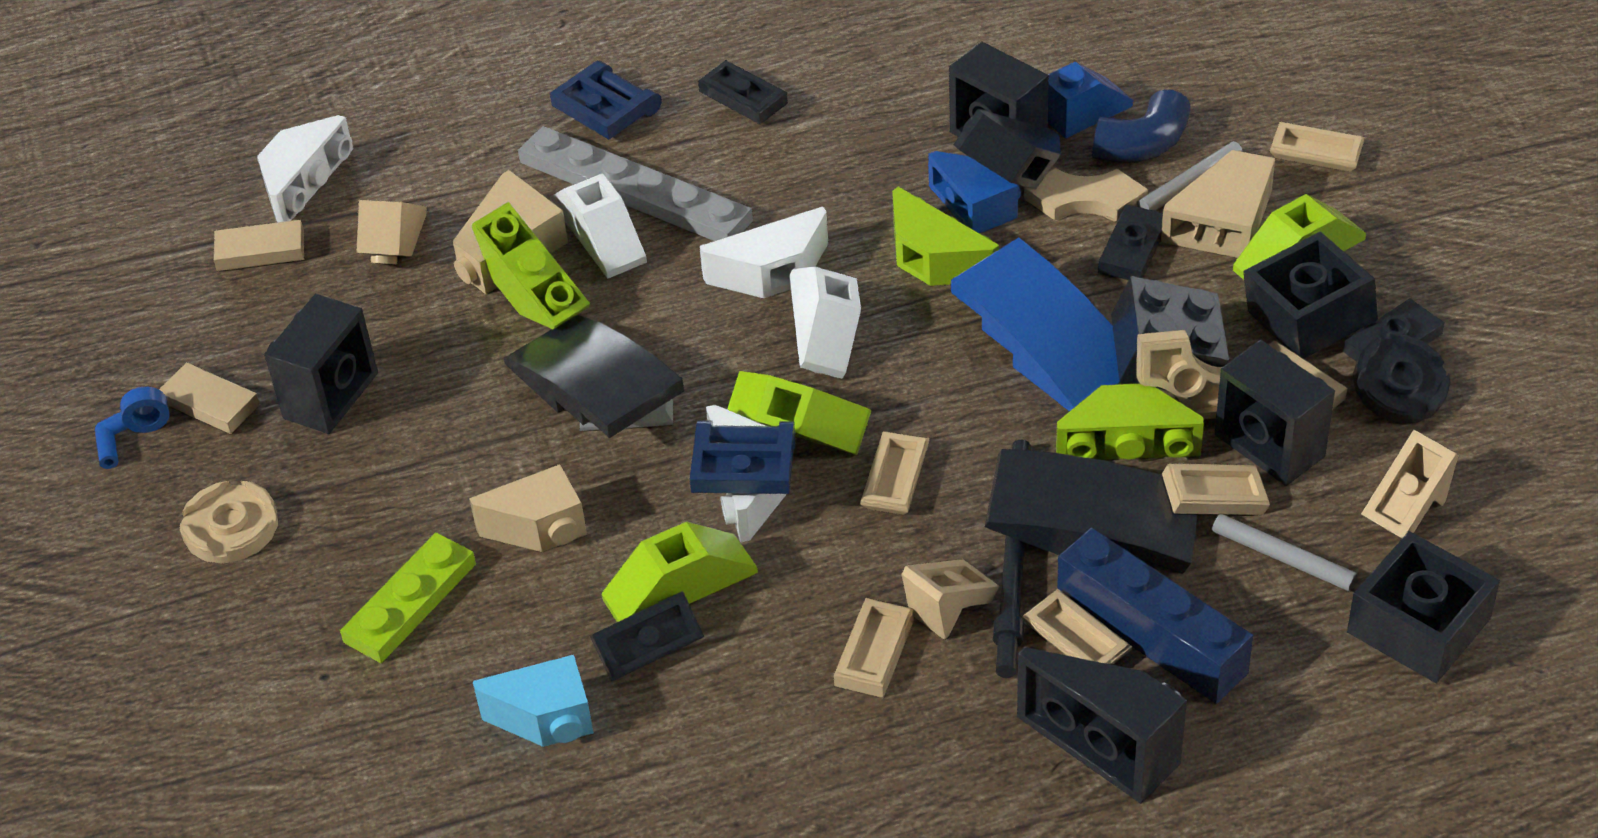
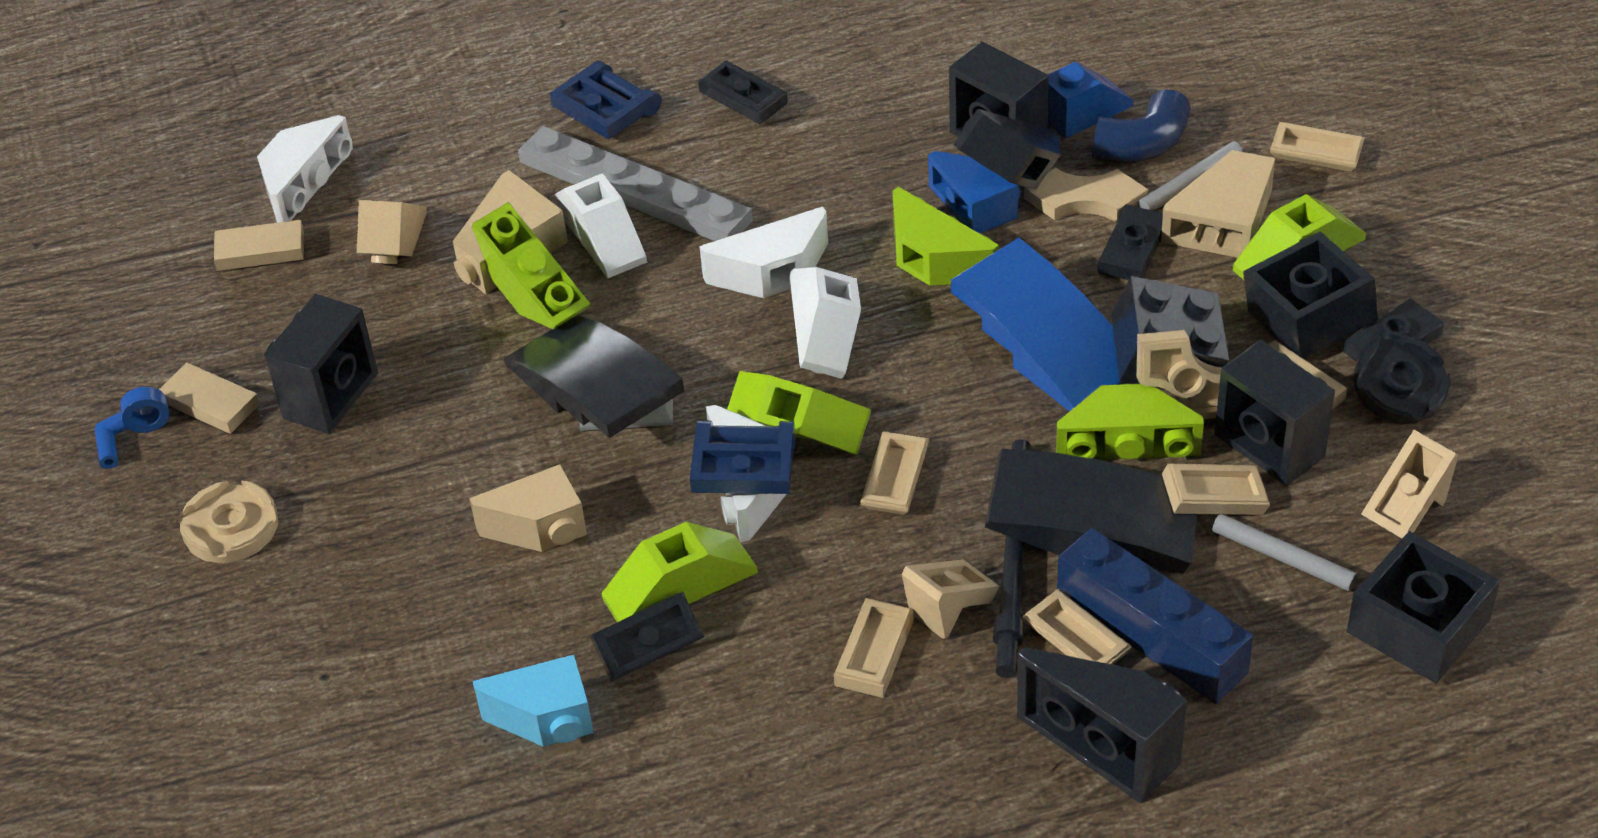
(408, 597): lime plate -> none

